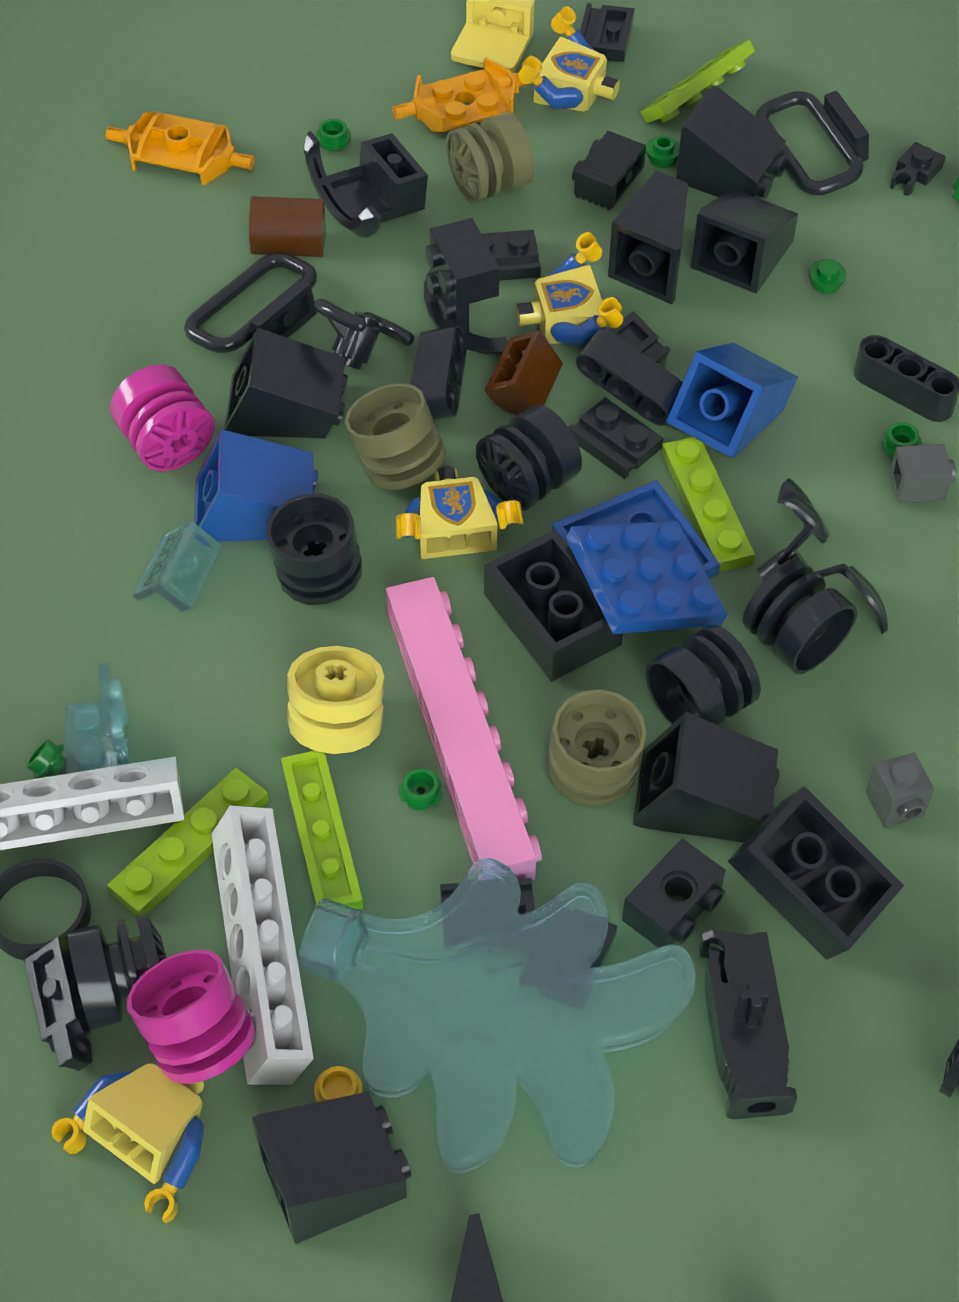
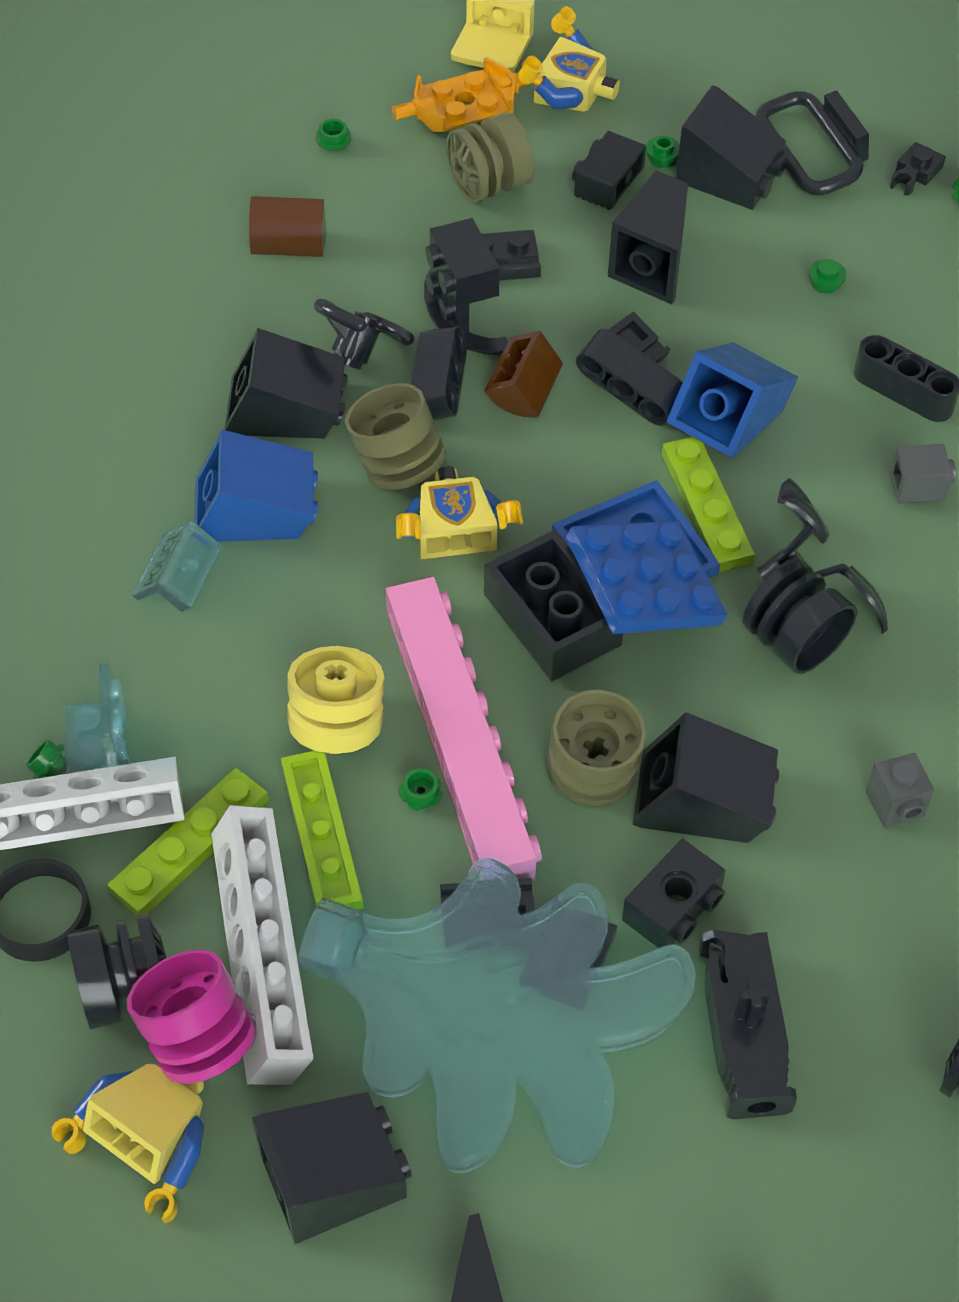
(59, 1004): black hinge -> none
(162, 417): dark pink wheel -> none
(202, 151): light orange plate -> none
(280, 317): black bar -> none
(315, 548): black wheel -> none
(337, 1083): yellow plate -> none
(378, 190): black piece -> none
(529, 456): black wheel -> none
(569, 300): torso -> none
(608, 30): black plate -> none
(616, 437): black plate -> none
(689, 89): lime plate -> none
(704, 677): black wheel -> none
(741, 239): black slope -> none
(816, 873): black brick -> none
(900, 435): green plate -> none

